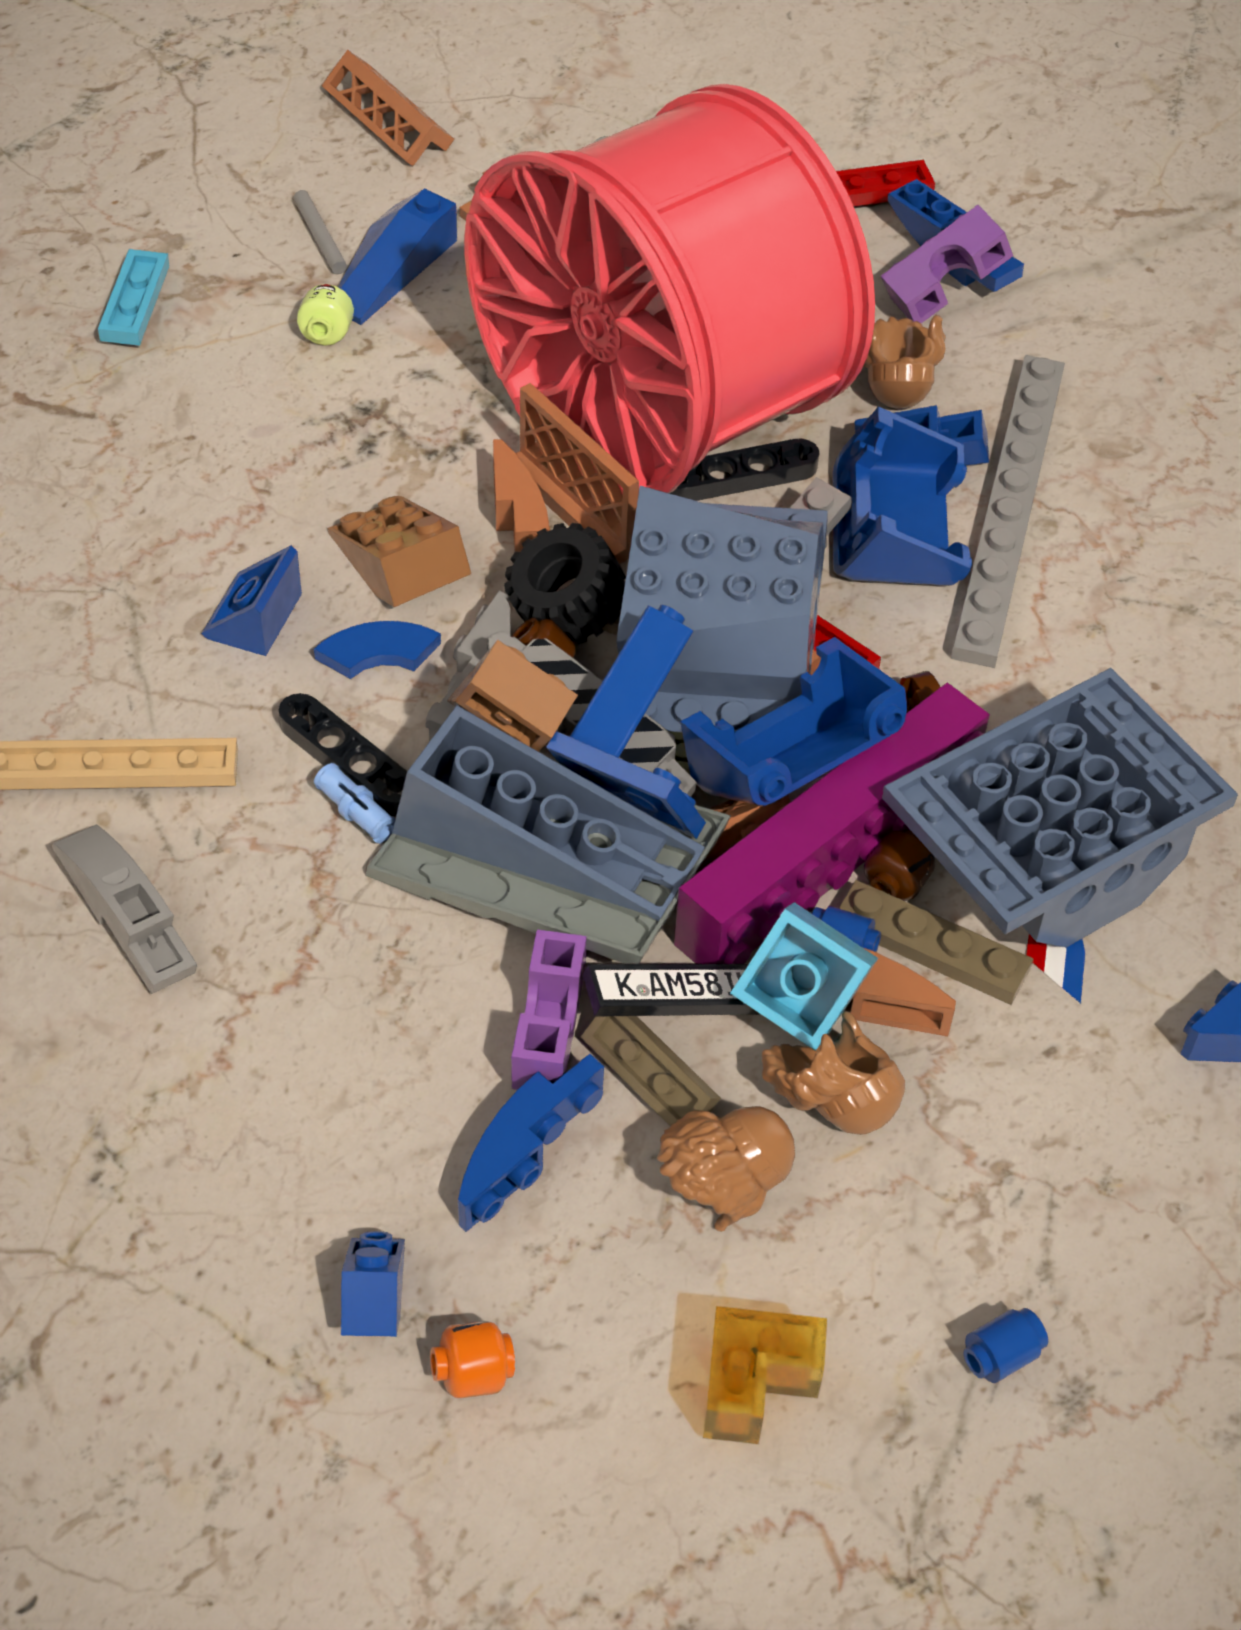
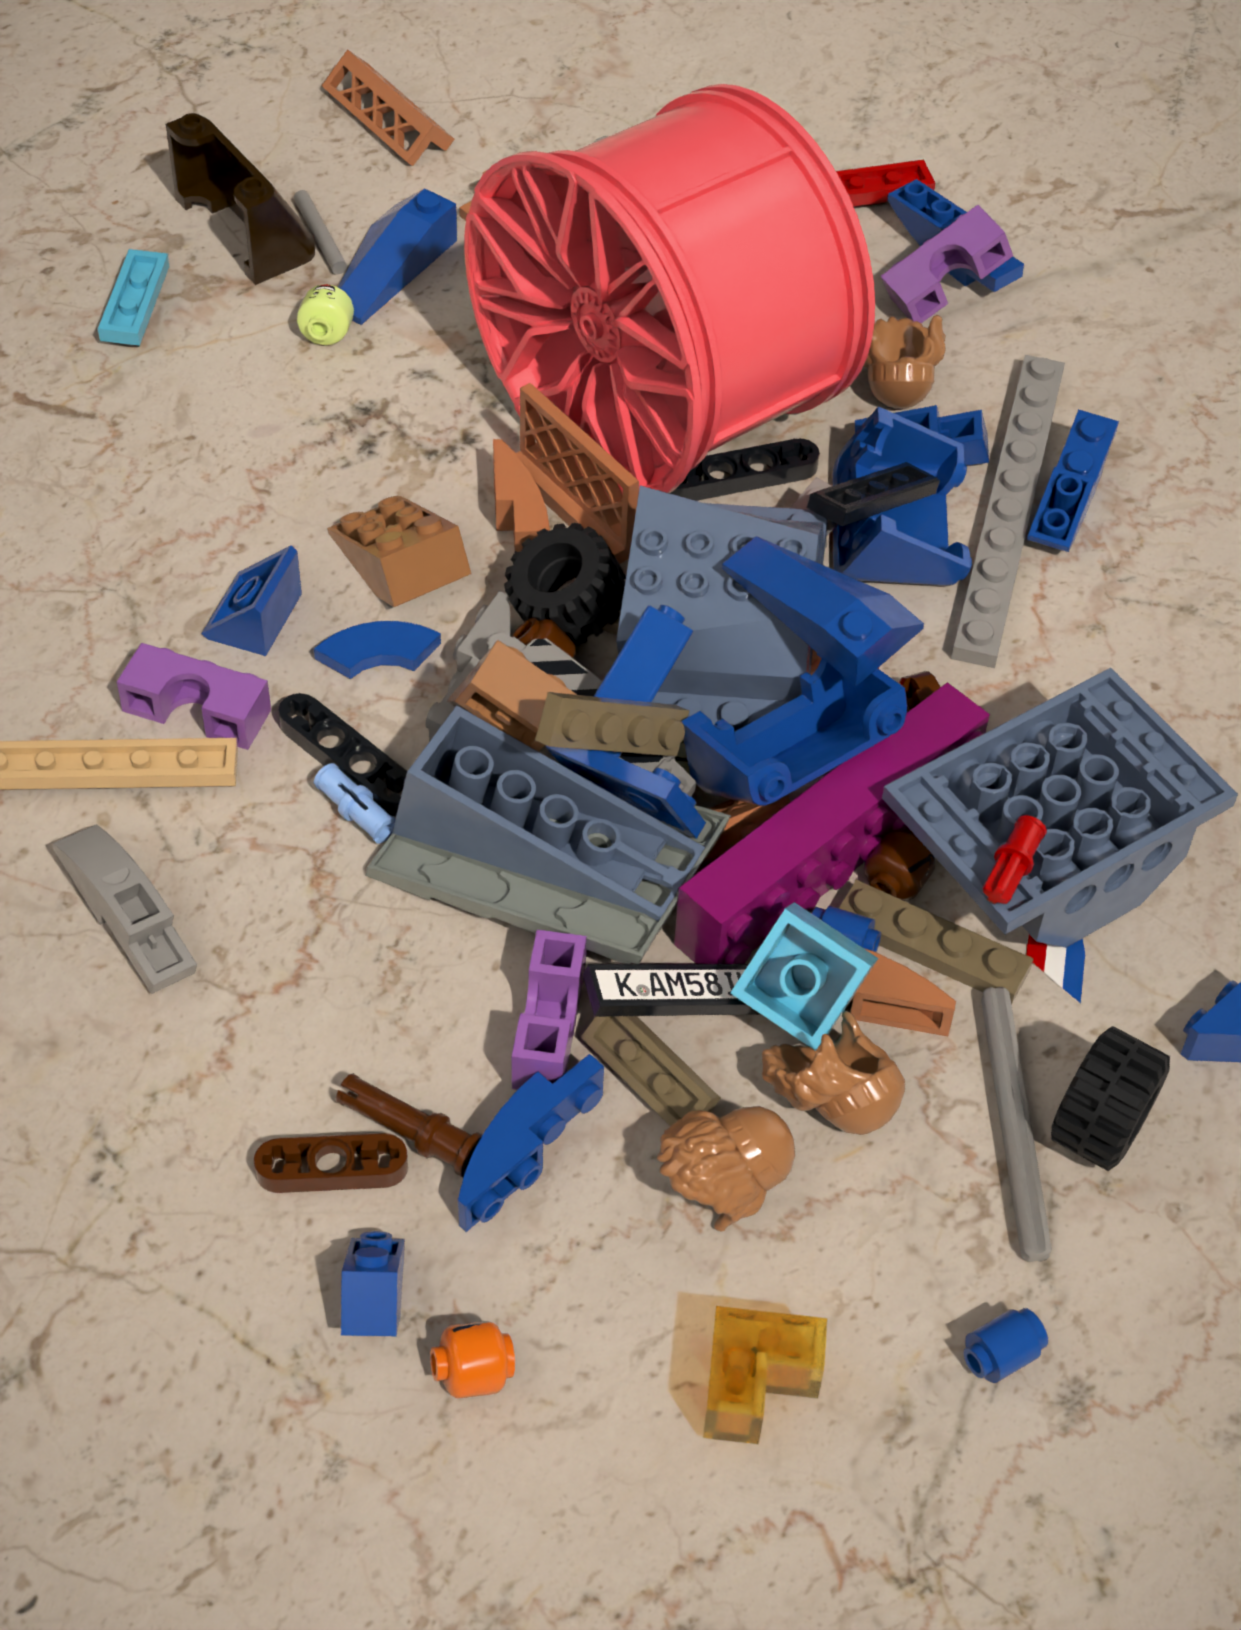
(163, 680): none -> medium lavender arch
(217, 174): none -> dark brown windscreen
(348, 1178): none -> reddish brown beam
(431, 1134): none -> reddish brown pin
(611, 724): none -> dark tan plate
(832, 613): none -> blue wedge
(873, 493): none -> black tile
(1014, 859): none -> red axle
(1016, 1126): none -> light grey axle
(1073, 481): none -> blue slope
(1110, 1098): none -> black tyre

